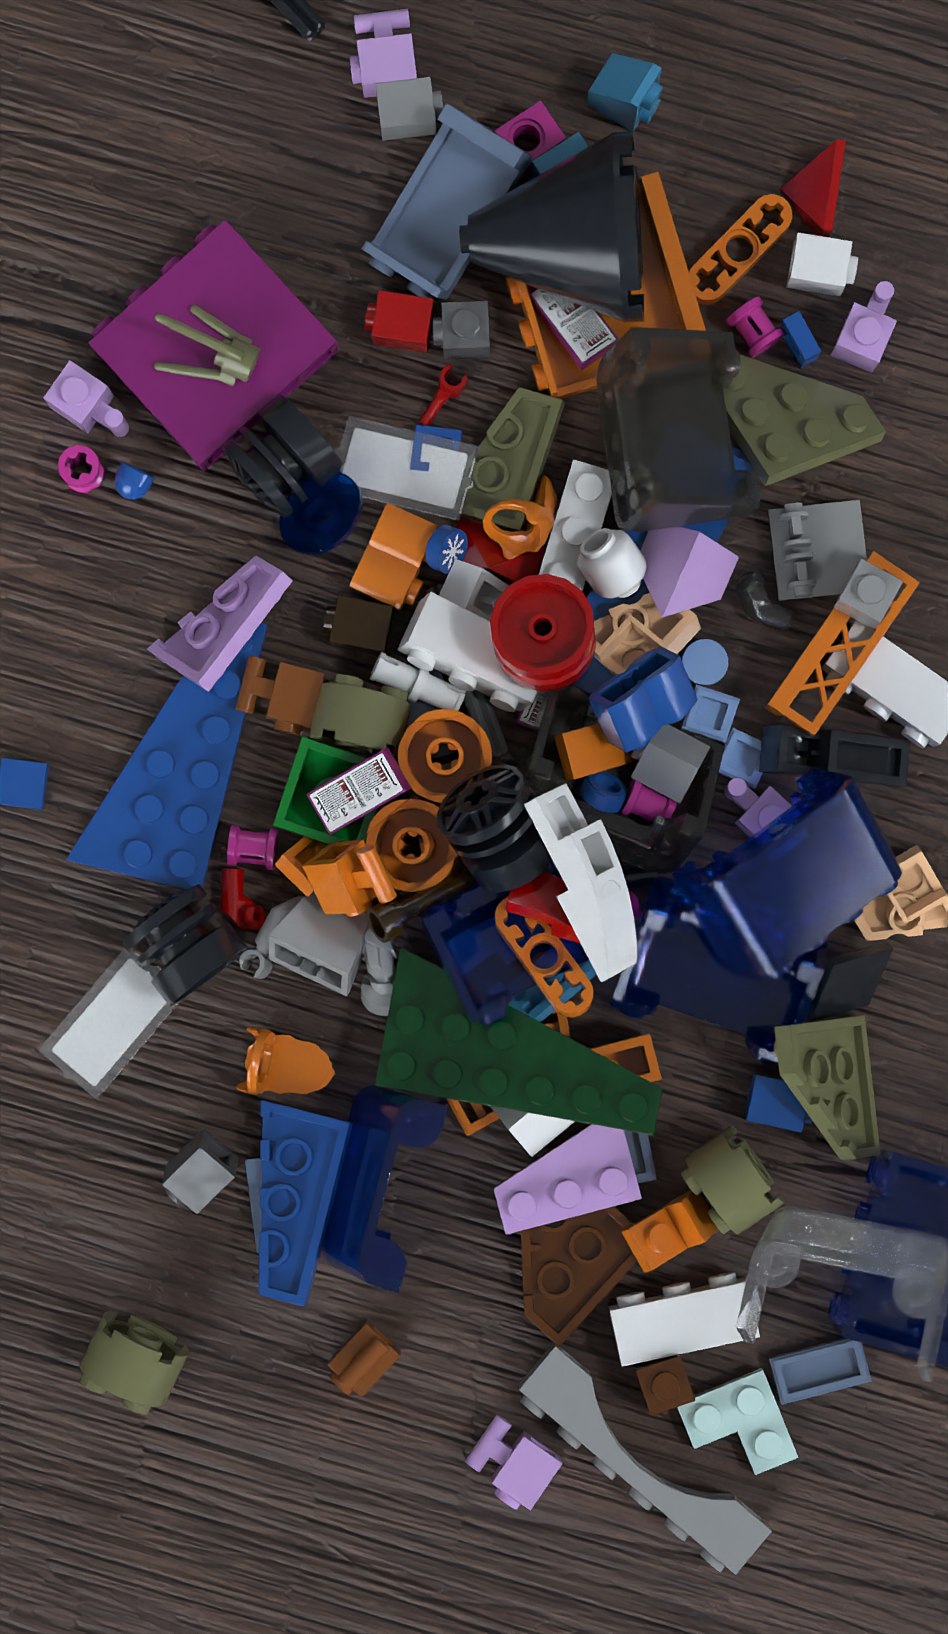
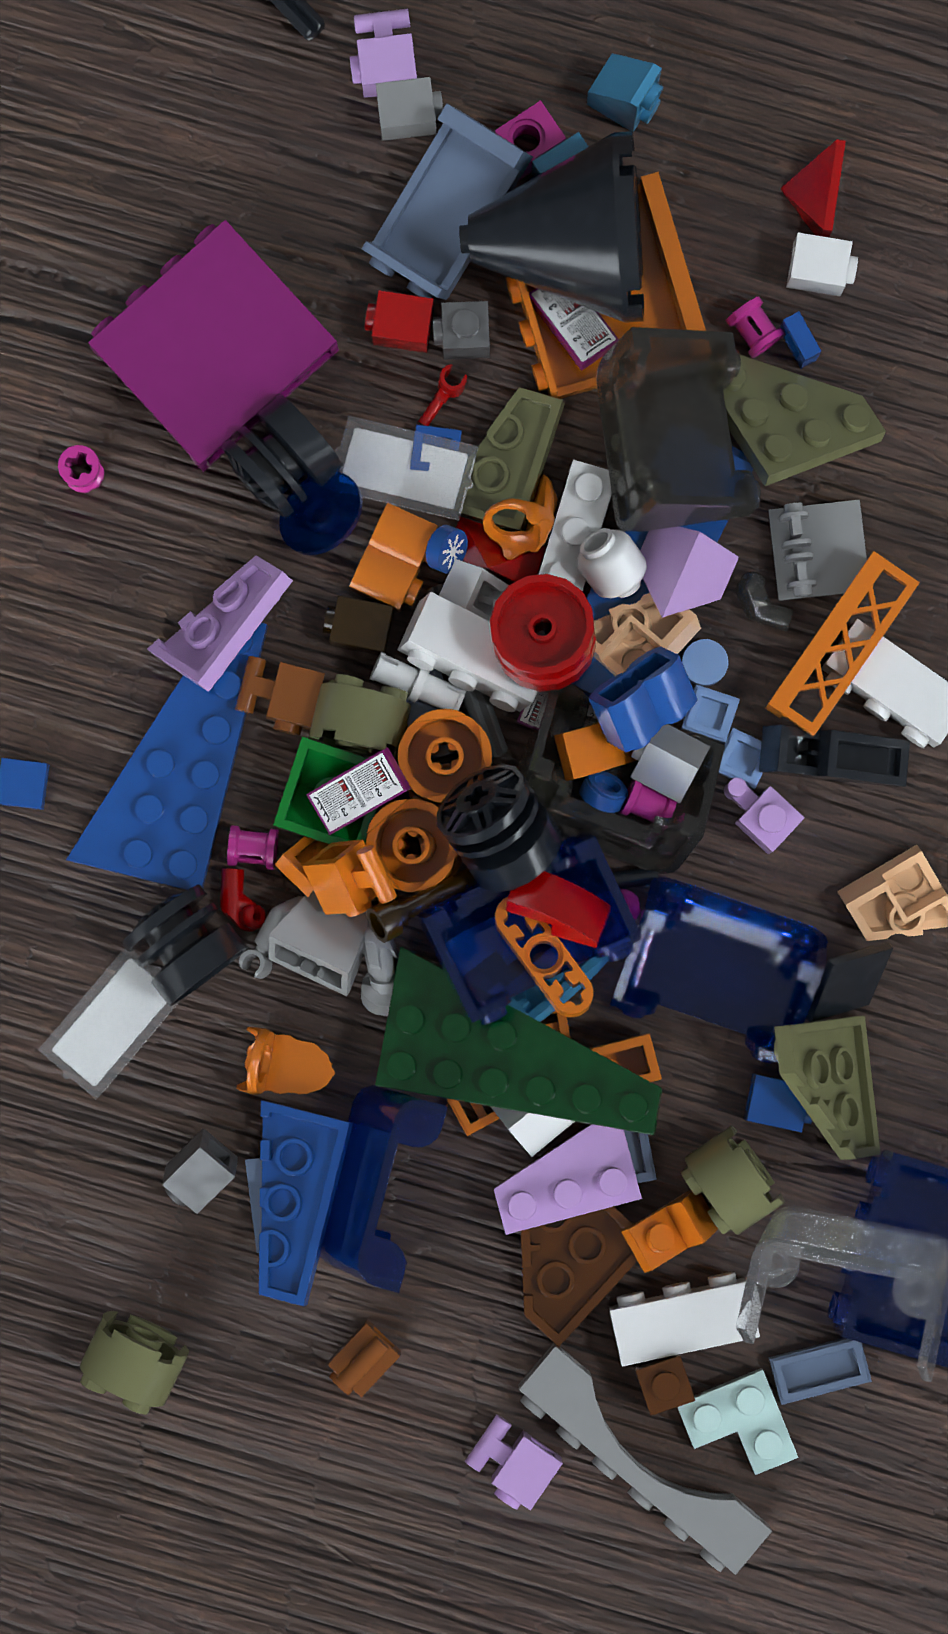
(84, 401): lavender brick -> none
(132, 481): blue hinge -> none
(234, 355): olive plant -> none
(597, 891): white slope -> none
(771, 234): orange beam -> none
(792, 878): clear blue windscreen -> none
(866, 331): lavender brick -> none
(868, 594): light grey brick -> none

